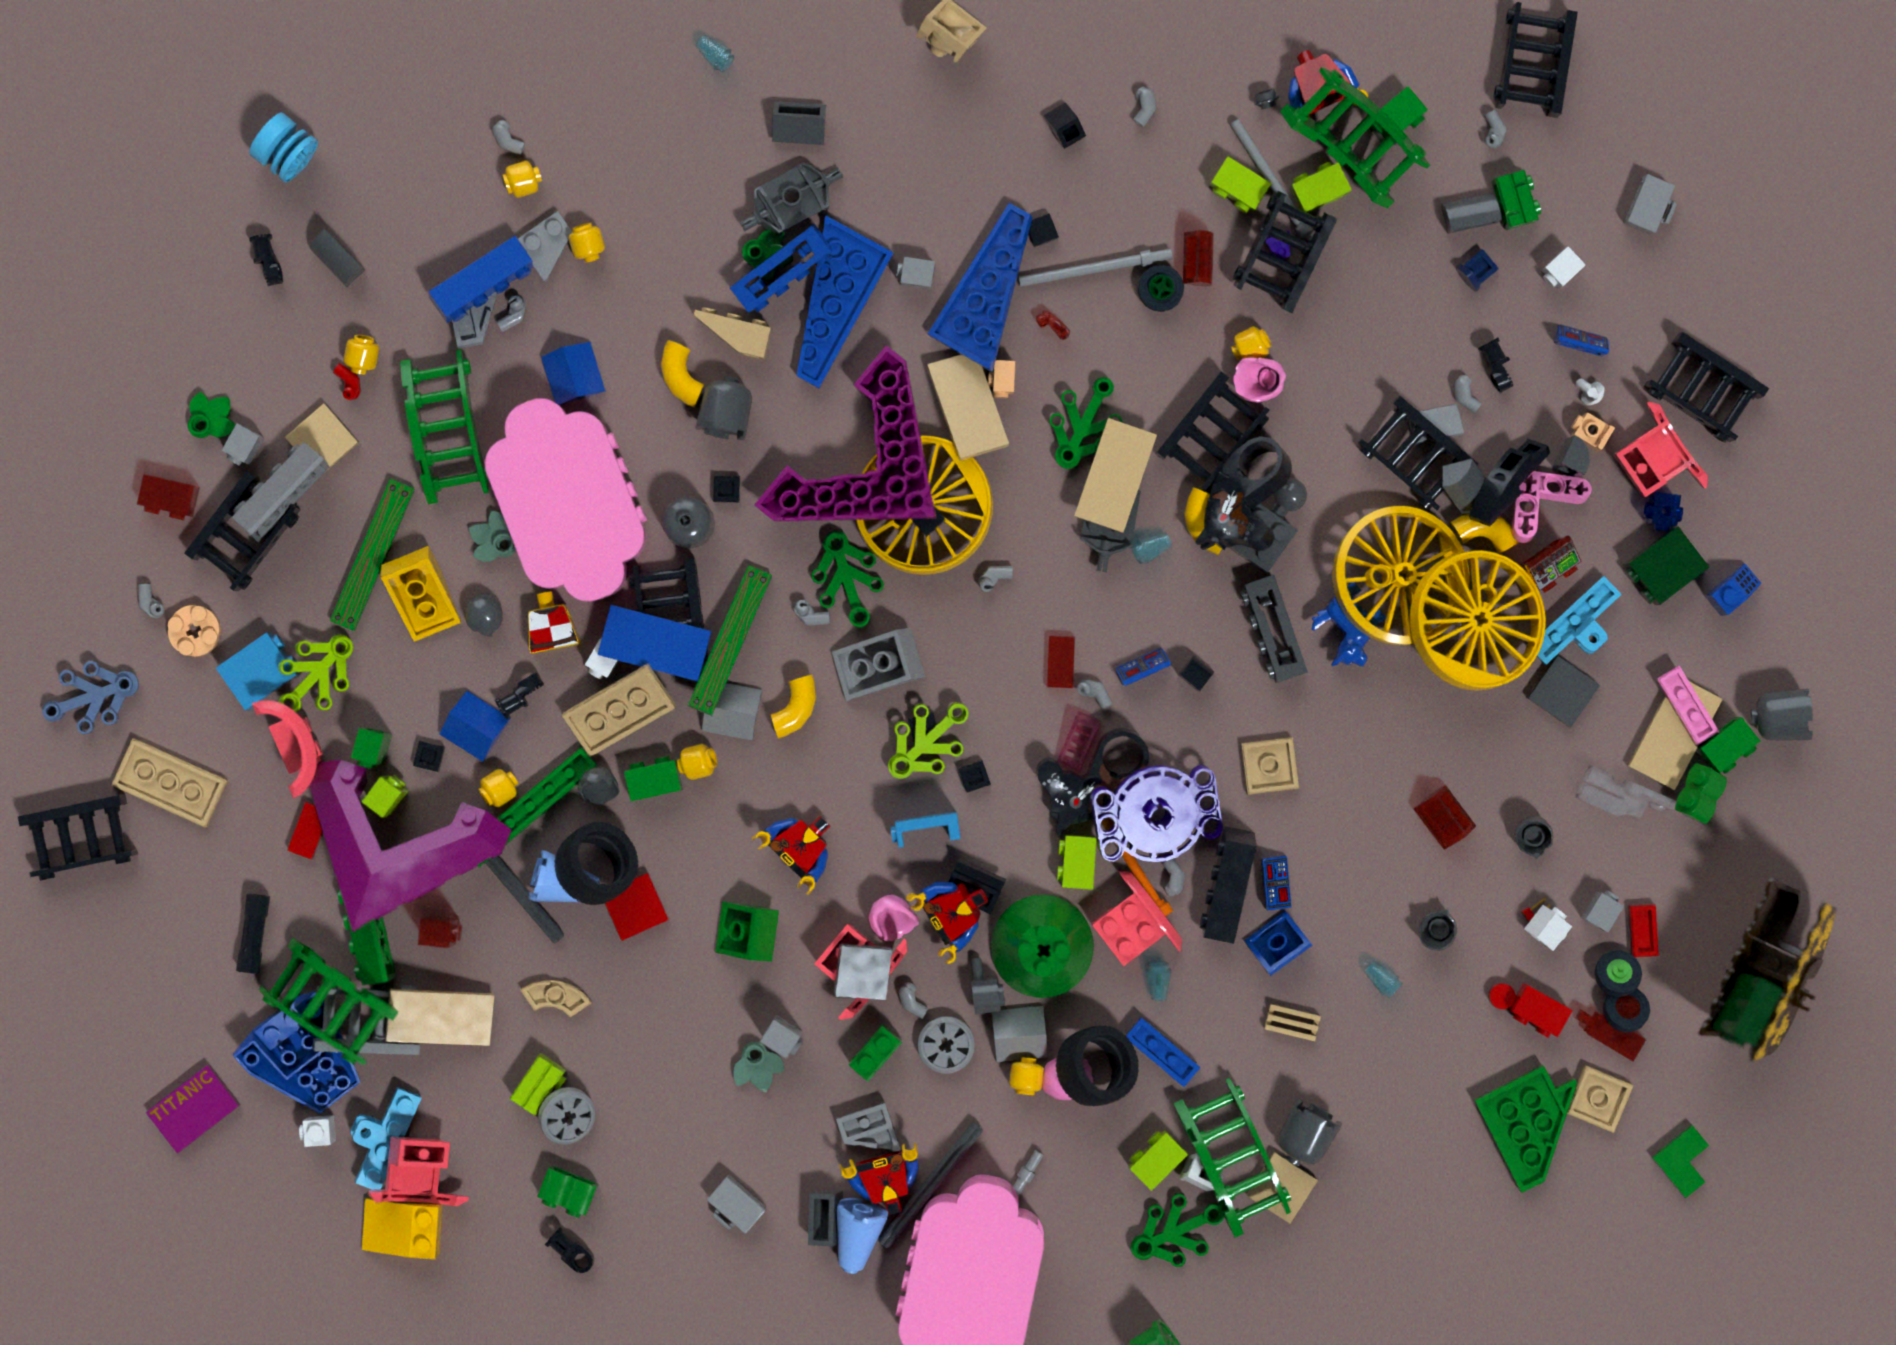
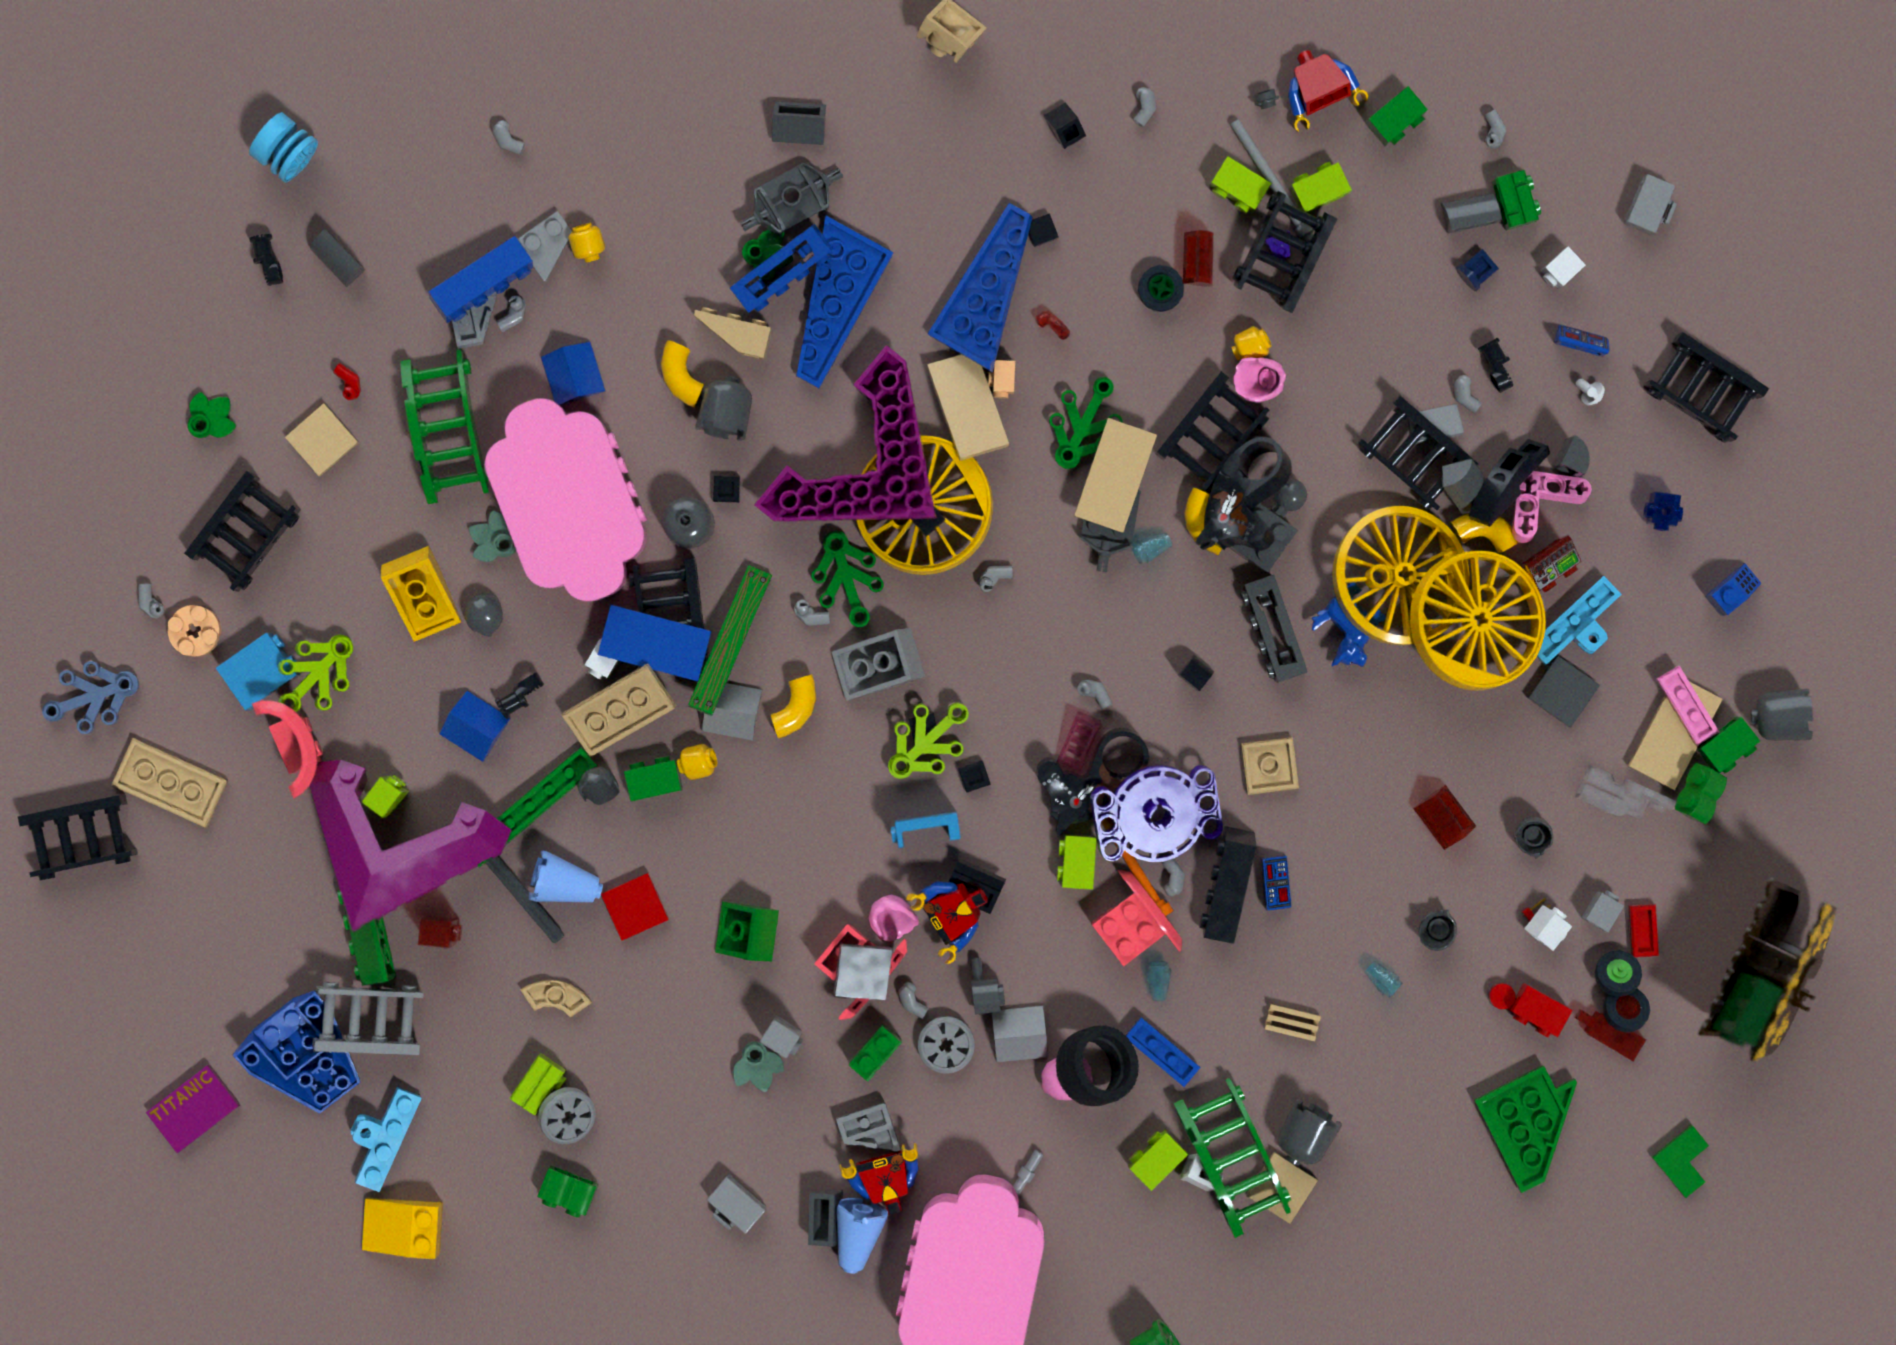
(168, 496): clear red brick -> none
(242, 445): light grey brick -> none
(255, 915): black axle -> none
(280, 491): light grey slope -> none
(307, 833): red tile -> none
(318, 1131): white brick -> none
(332, 977): green fence -> none
(361, 354): yellow head -> none
(371, 747): green brick -> none
(372, 555): green tile -> none
(415, 1172): coral piece -> none
(429, 756): black tile -> none
(440, 1017): tan tile -> none
(498, 788): yellow head -> none
(521, 179): yellow head -> none
(551, 626): torso -> none
(569, 1251): black connector -> none
(615, 845): black tyre -> none
(715, 53): clear light blue cone -> none
(799, 847): torso -> none
(916, 273): light grey brick -> none
(930, 1184): dark grey axle -> none
(1026, 1076): yellow head -> none
(1044, 922): green cone -> none
(1060, 662): clear red tile -> none
(1143, 666): slope -> none
(1145, 258): light grey bar -> none
(1173, 1233): green plant -> none
(1277, 943): blue slope -> none
(1340, 150): green fence -> none
(1556, 76): black fence -> none
(1595, 441): light nougat brick -> none
(1599, 1098): tan tile -> none
(1657, 456): coral piece -> none
(1665, 566): dark green brick -> none

